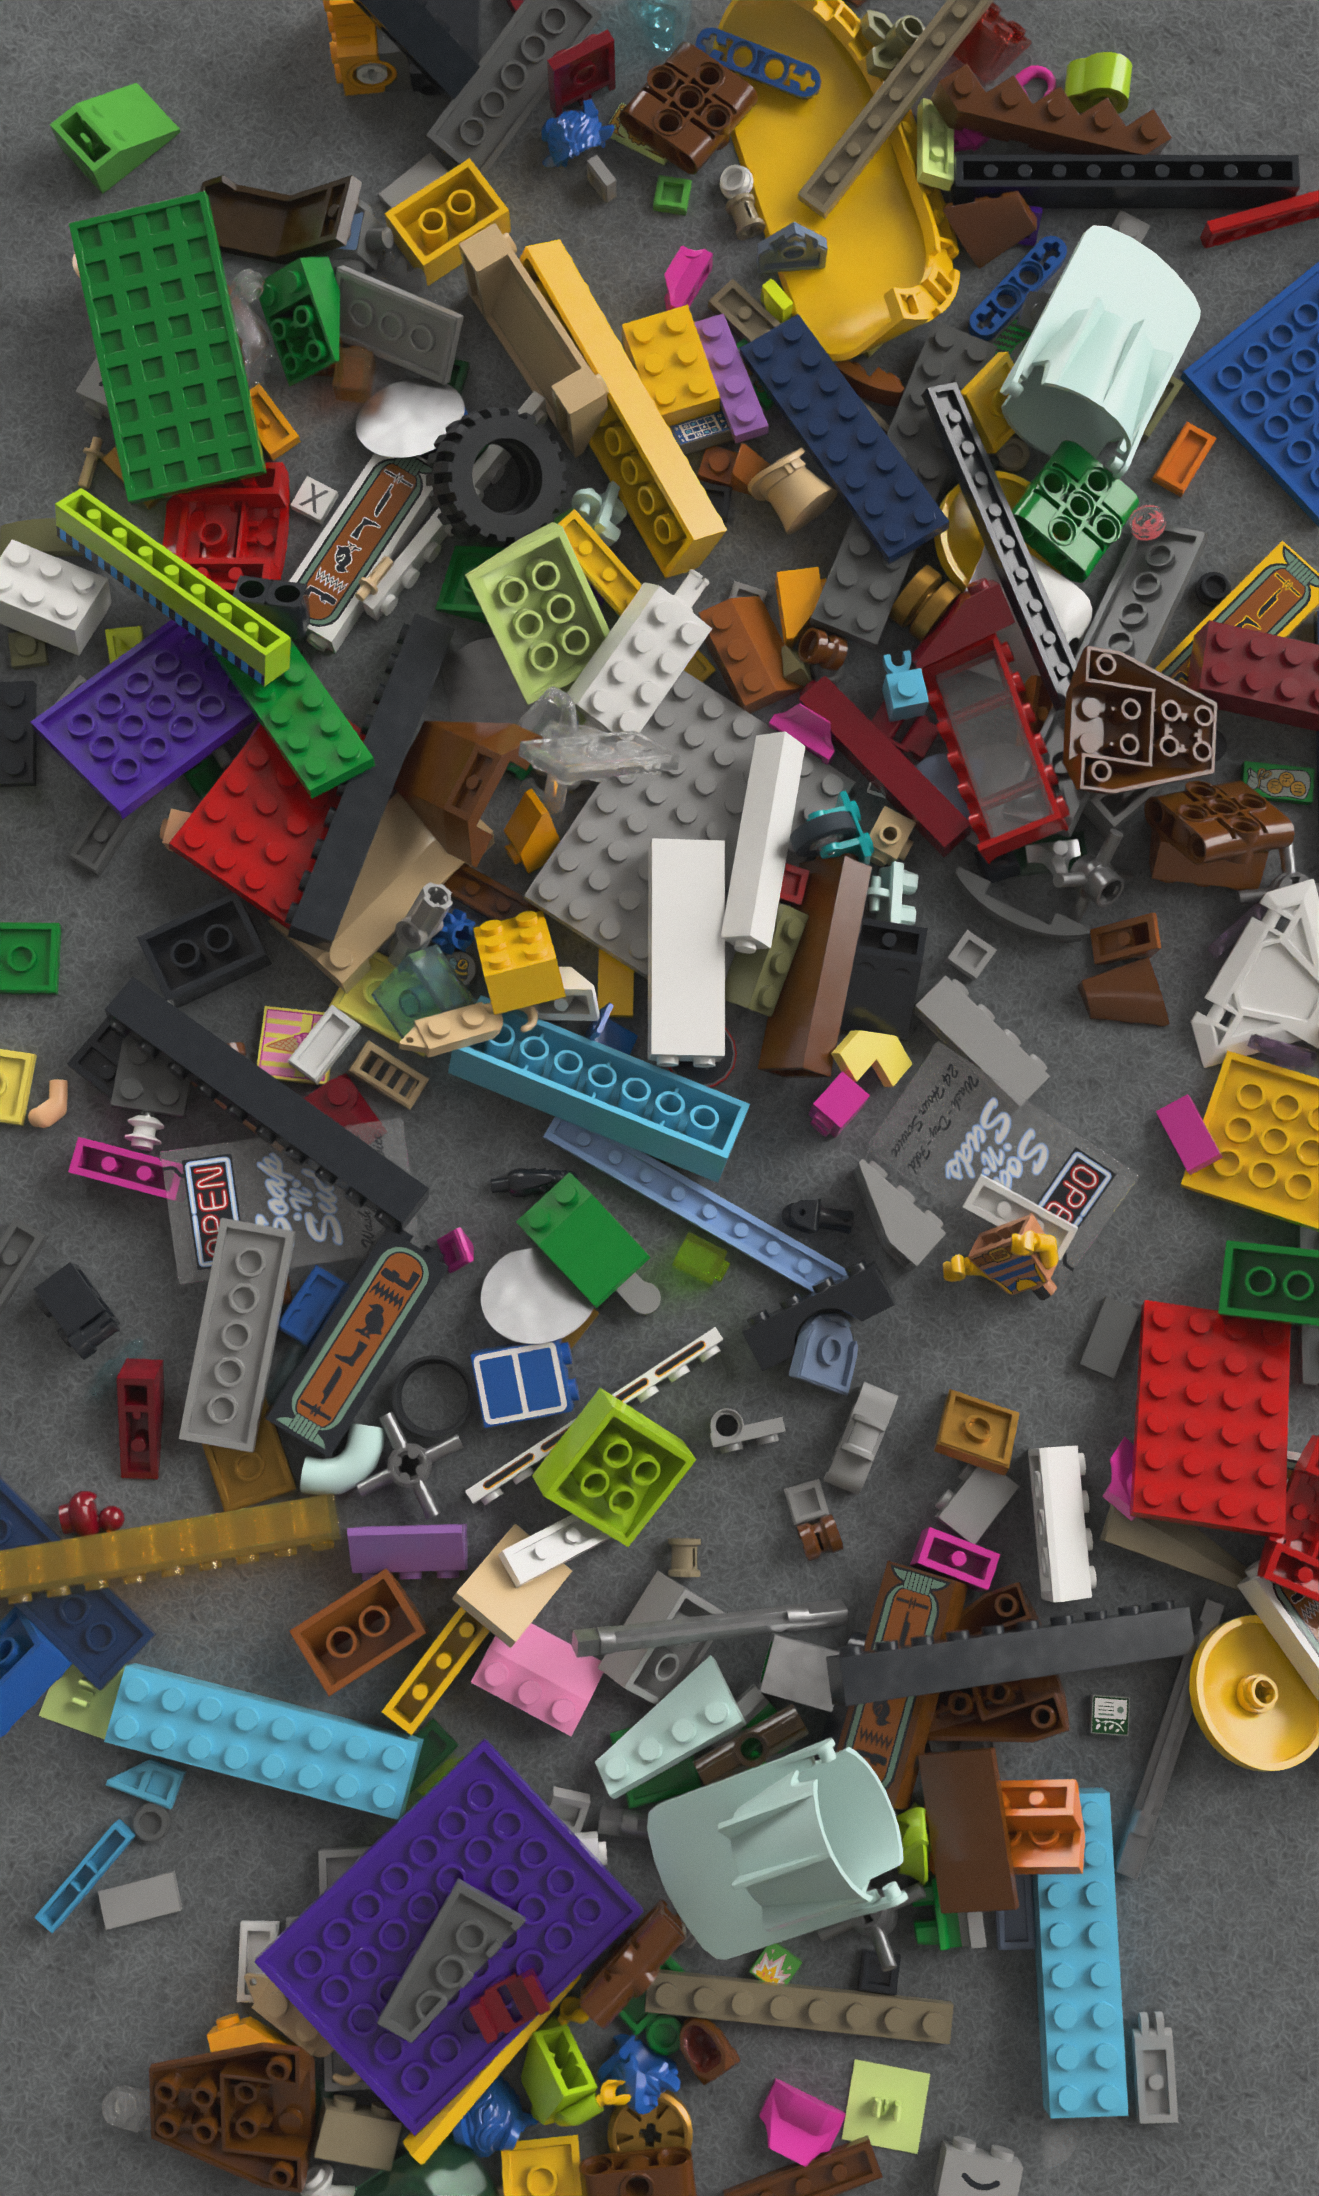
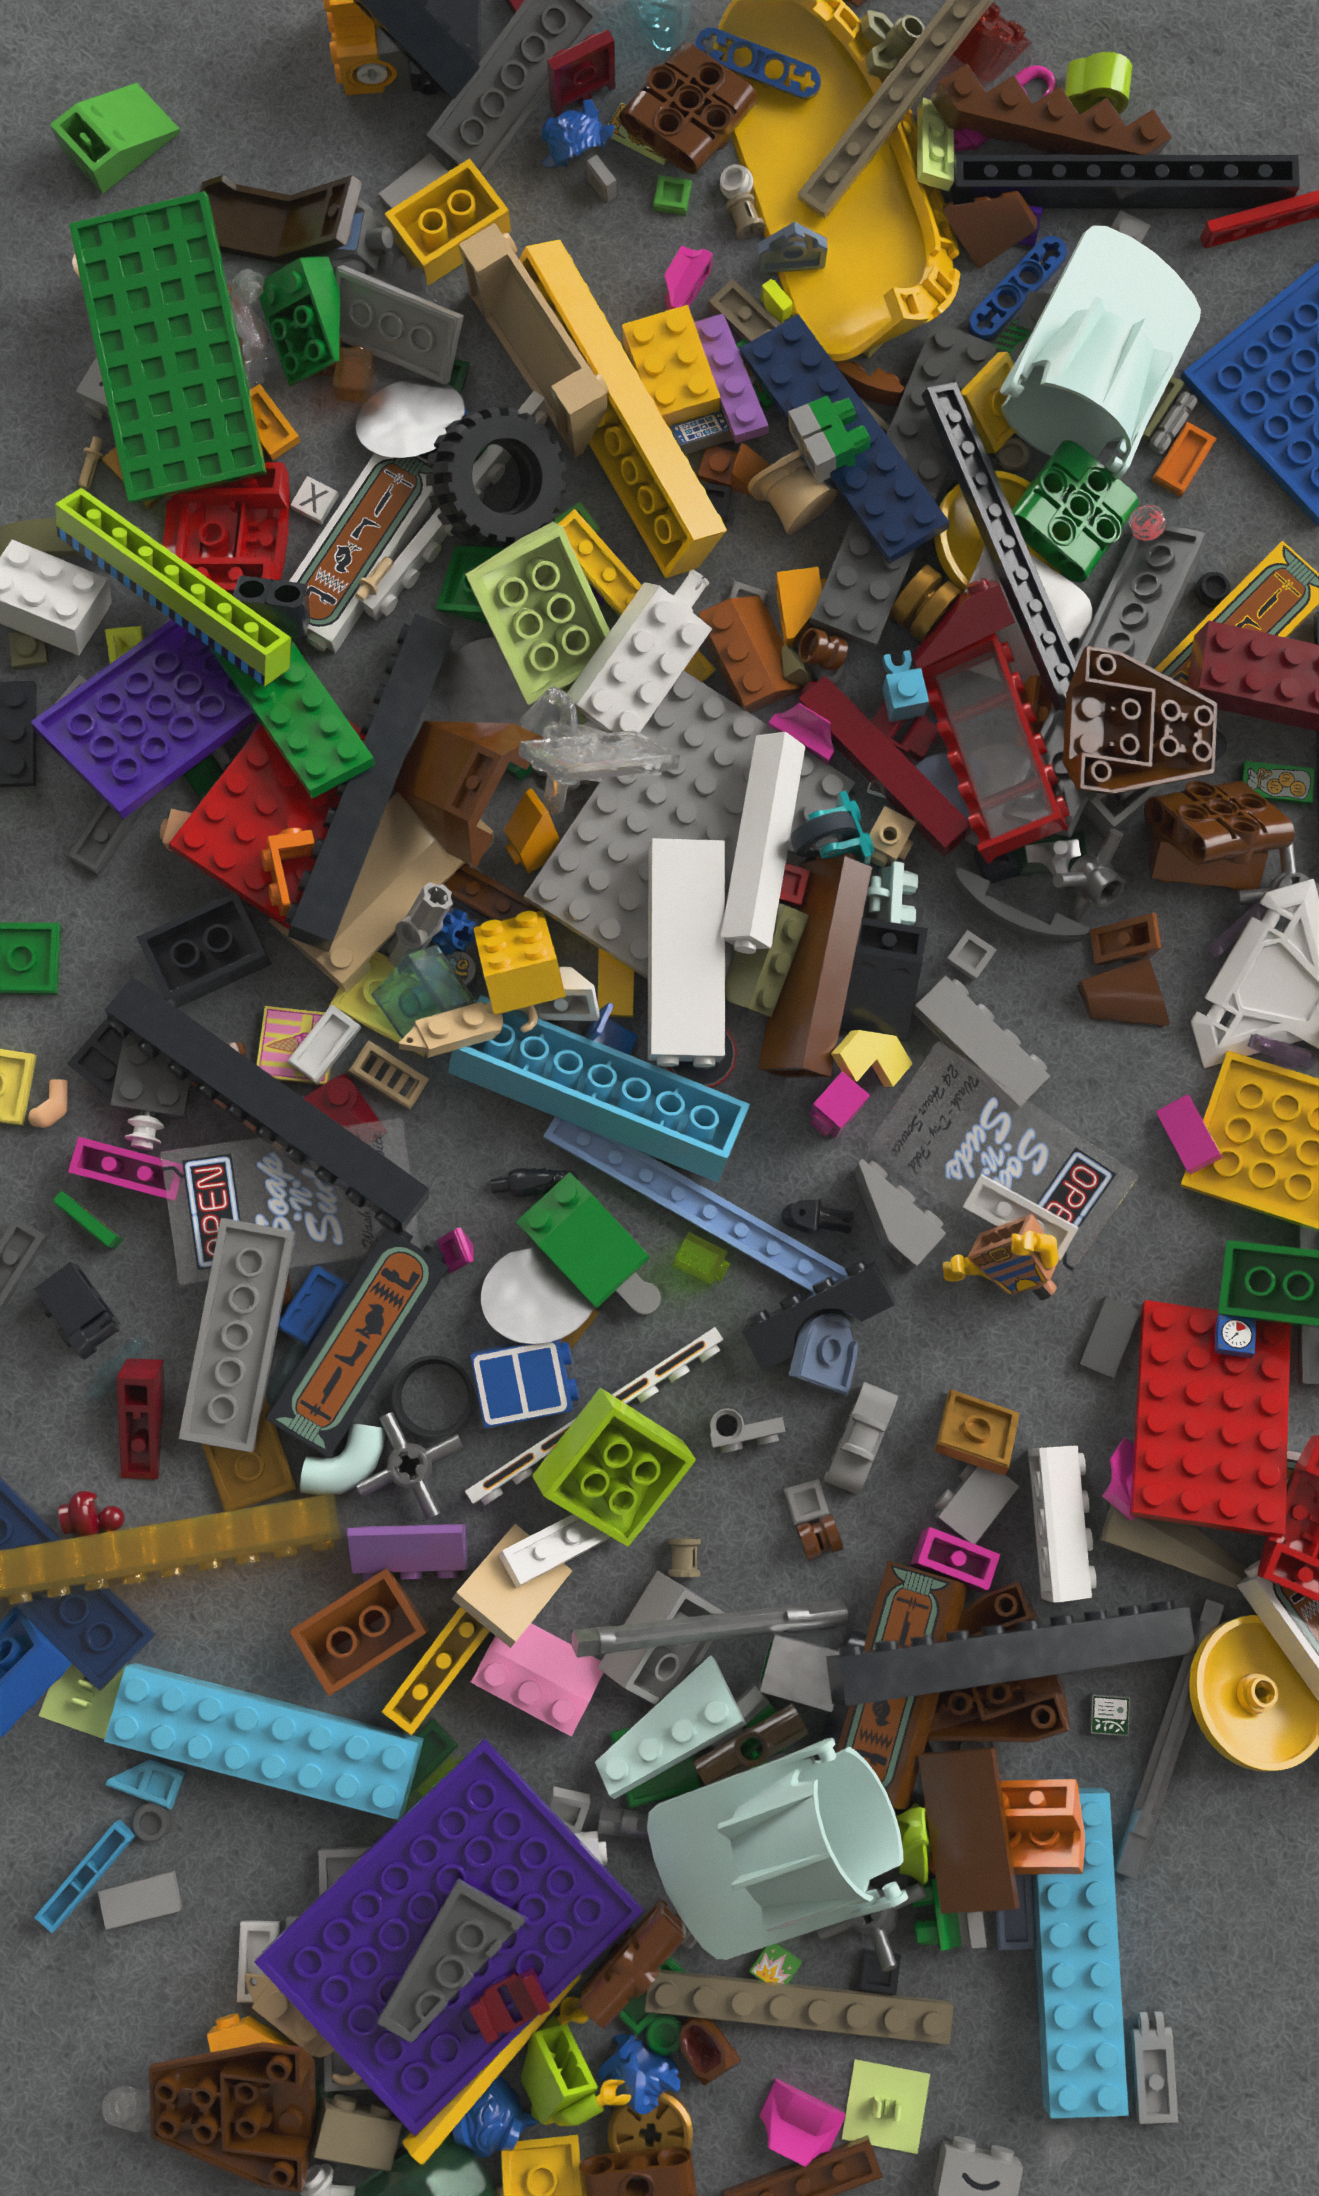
(87, 1220): none -> green tile
(288, 845): none -> orange bracket
(601, 511): light aqua hips -> none
(823, 438): none -> hips
(1172, 423): none -> light grey axle
(1235, 1336): none -> tile

